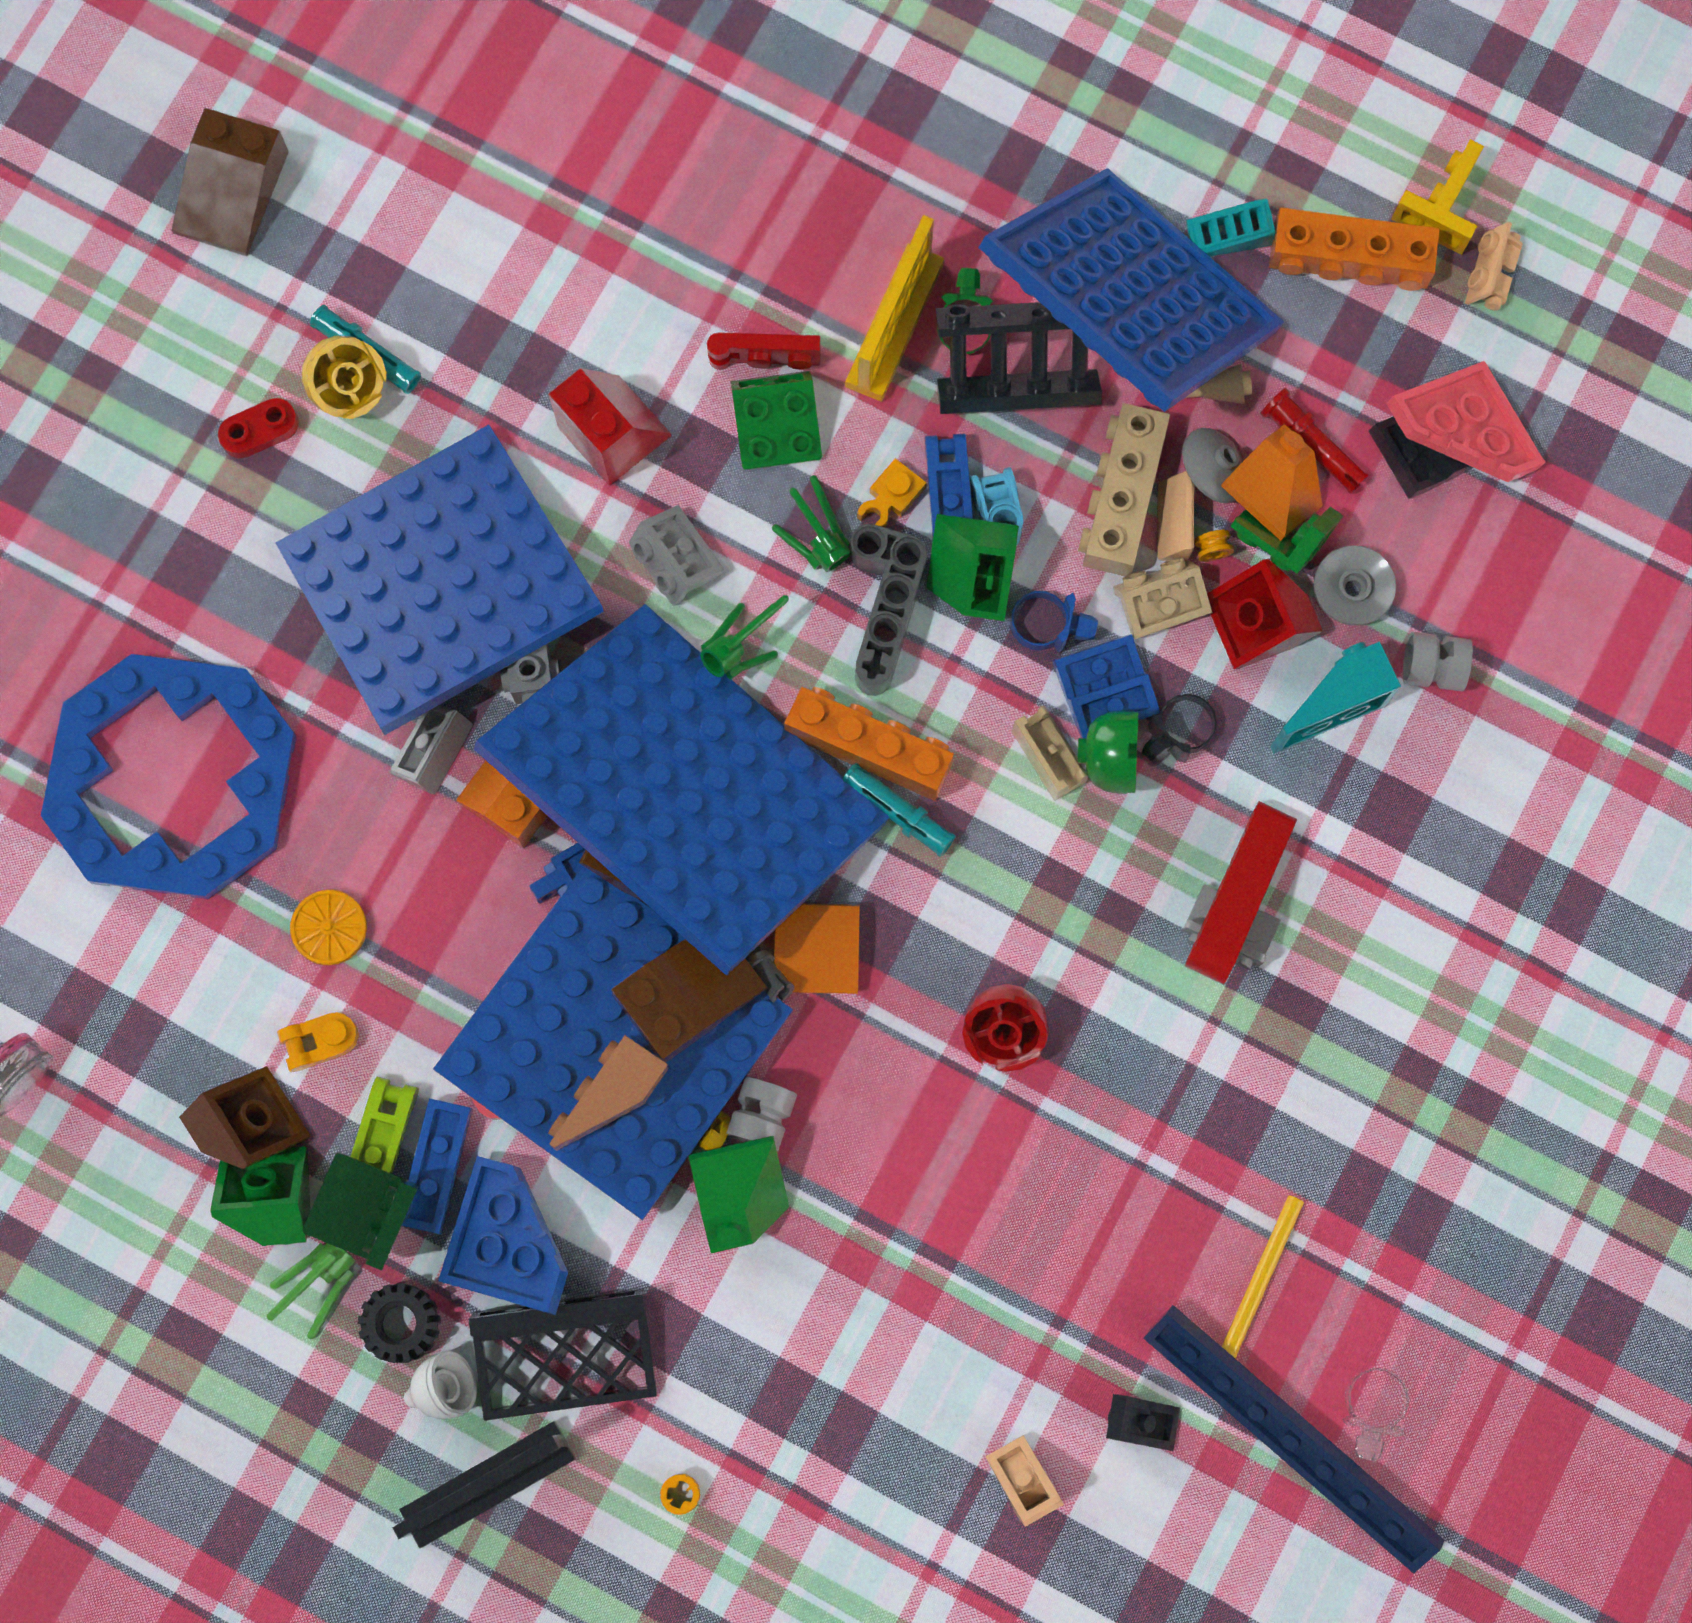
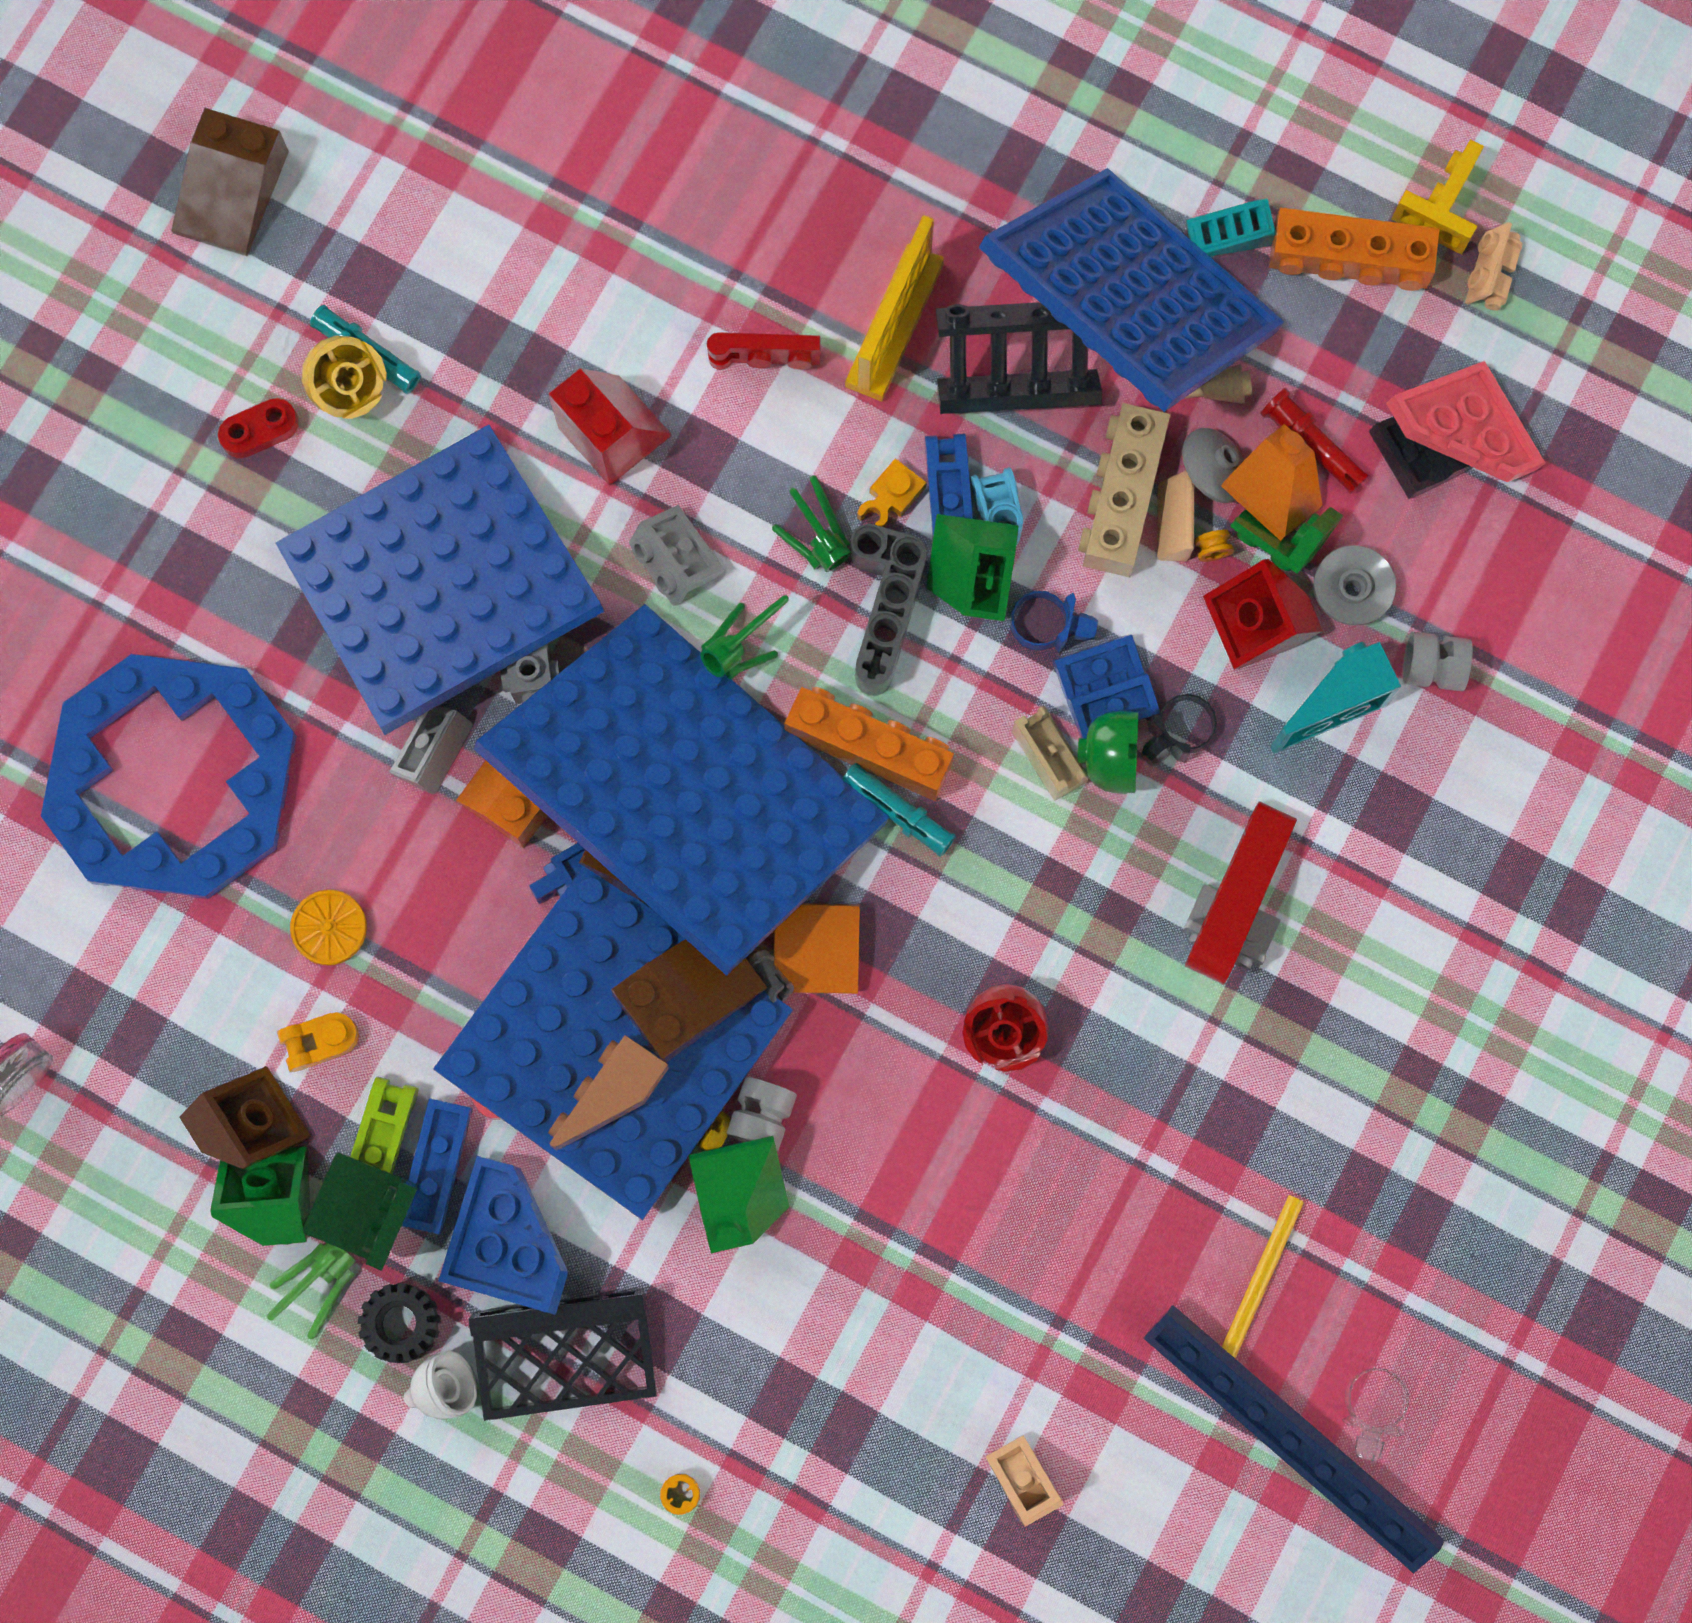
(485, 1485): black fence -> none
(776, 420): green bracket -> none
(968, 281): green piece -> none
(1142, 1422): black slope -> none
(1163, 597): tan bracket -> none

